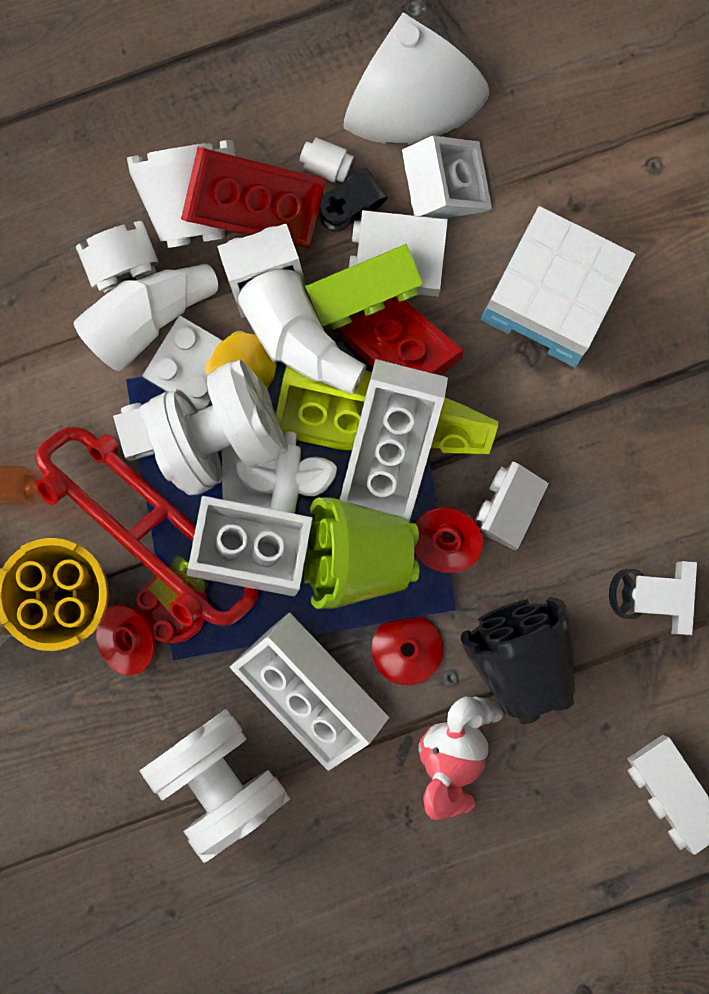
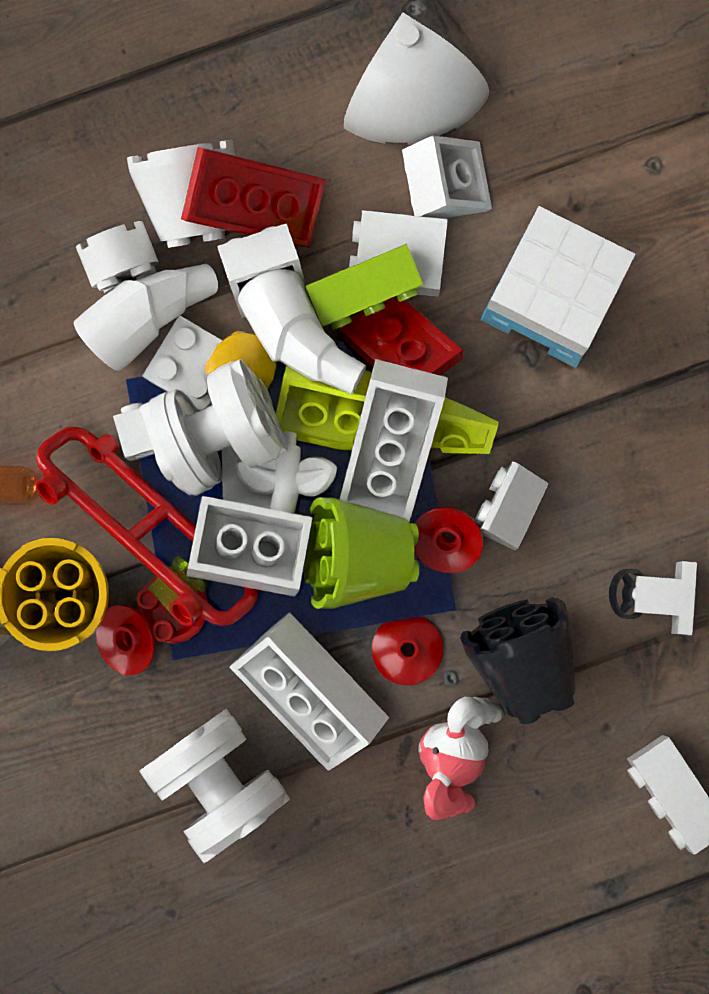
(326, 160): white brick -> none
(354, 195): black piece -> none

